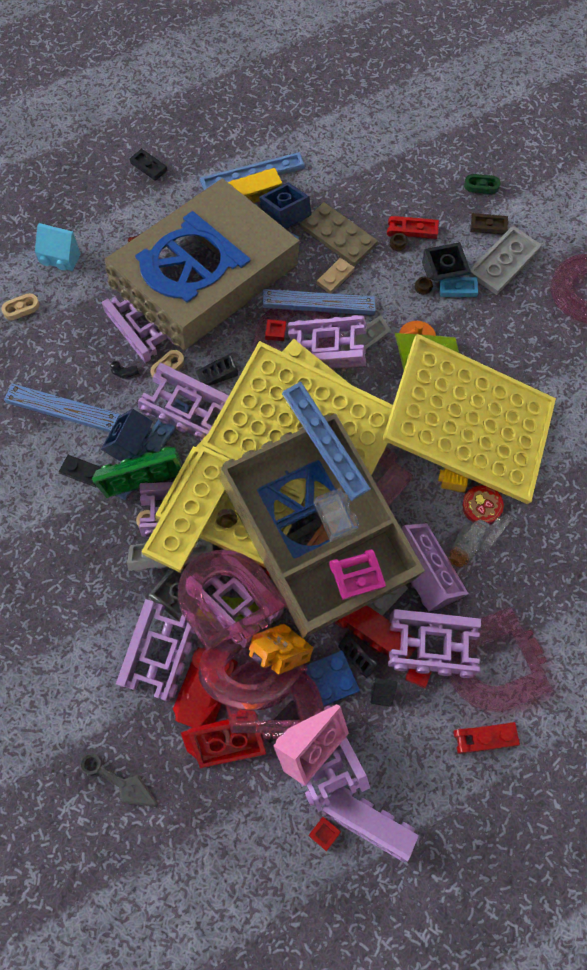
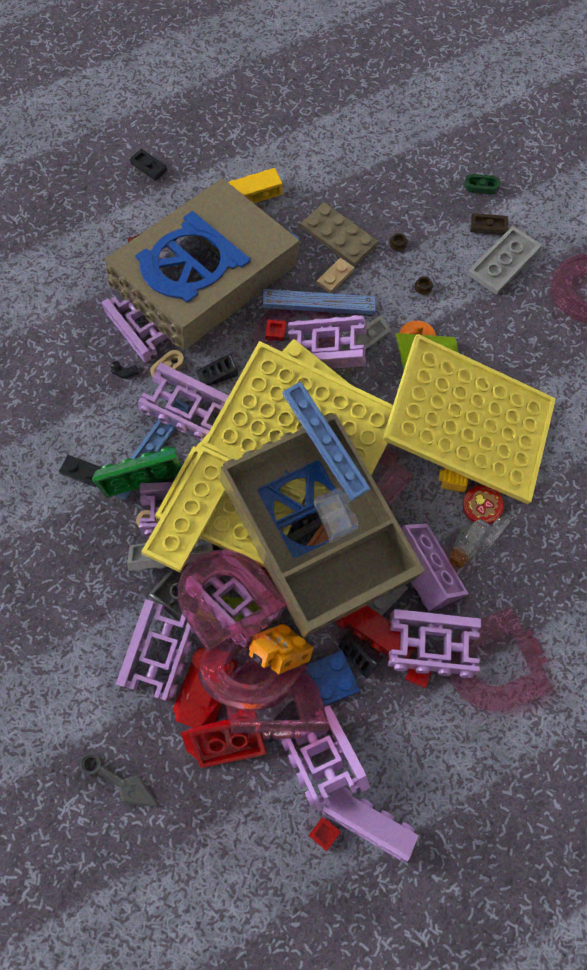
(20, 306): tan plate -> none
(56, 247): medium azure slope -> none
(61, 407): medium blue tile -> none
(127, 435): dark blue brick -> none
(226, 518): dark brown plate -> none
(282, 165): medium blue tile -> none
(286, 205): dark blue brick -> none
(311, 743): bright pink slope -> none
(358, 581): dark pink plate -> none
(383, 692): black slope -> none
(413, 227): red plate -> none
(445, 262): black slope -> none
(459, 287): dark azure plate -> none
(487, 737): red plate -> none

